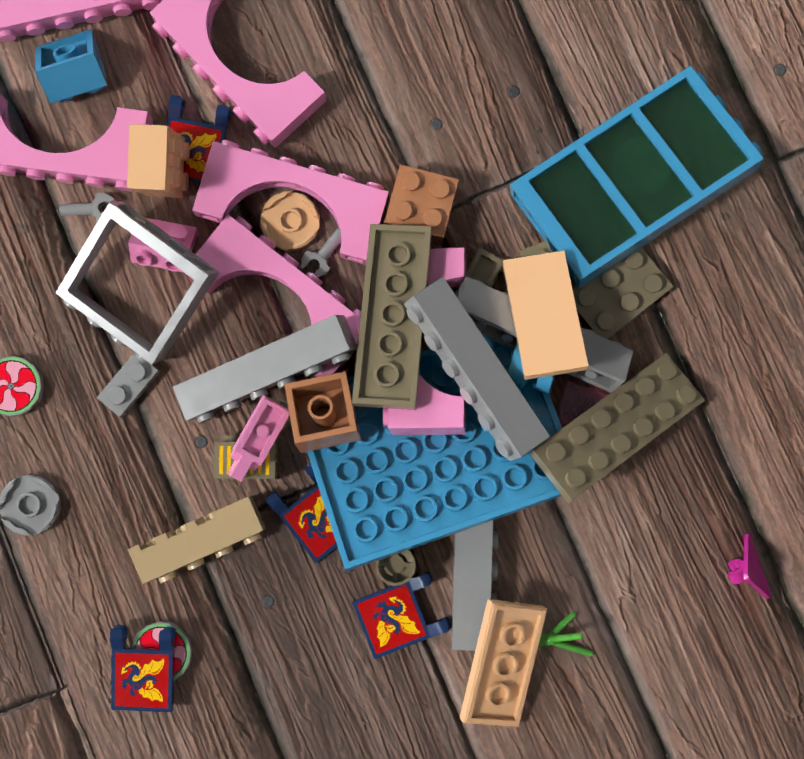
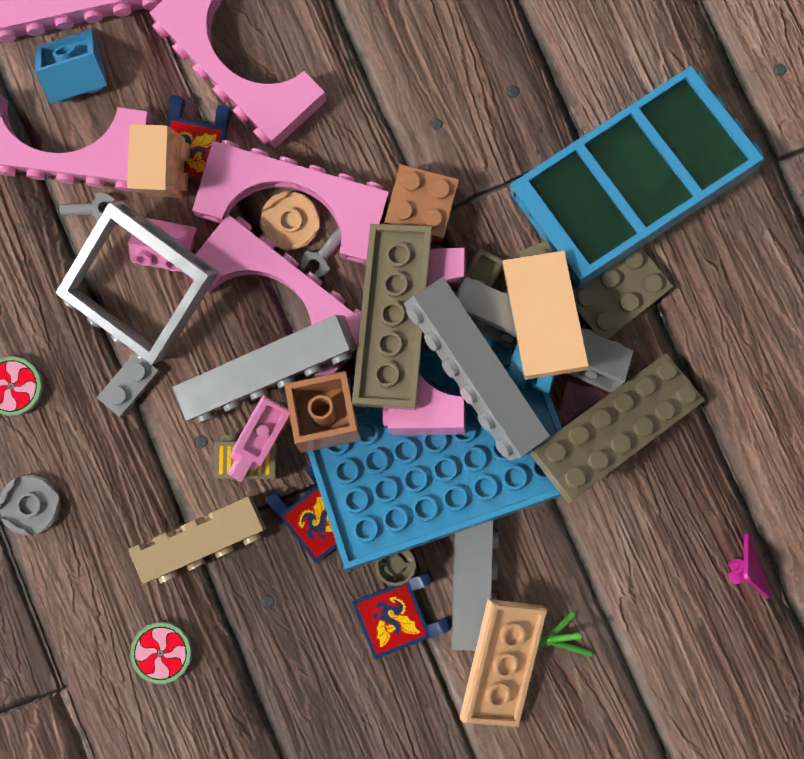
(142, 676): flag -> none

